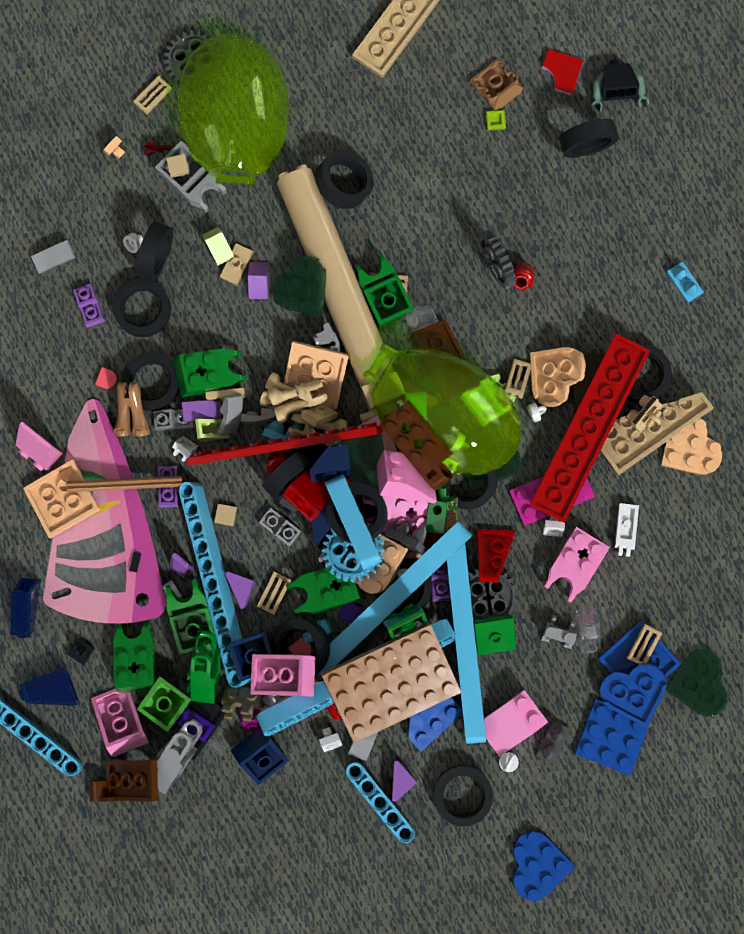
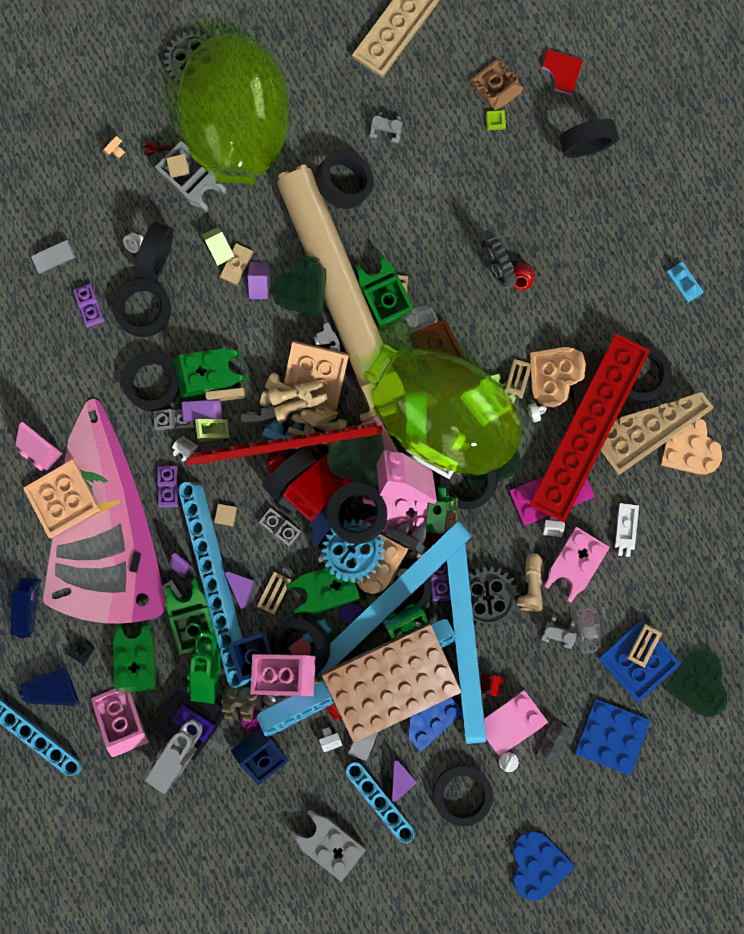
(106, 379): coral tile -> none
(117, 786): reddish brown hinge -> none
(119, 484): medium nougat axle -> none
(130, 402): medium nougat piece -> none
(142, 106): tan tile -> none
(164, 704): bright green slope -> none
(232, 414): light grey slope -> none
(324, 840): none -> light grey brick
(331, 464): dark blue slope -> none
(353, 521): medium azure beam -> none
(393, 126): none -> light grey piece
(425, 459): reddish brown hinge -> none
(490, 685): none -> red tile
(492, 552): red wing -> none
(495, 634): green plate -> none
(533, 574): none -> tan piece
(618, 83): black torso -> none
(635, 693): blue plate -> none
(647, 415): tan hips -> none

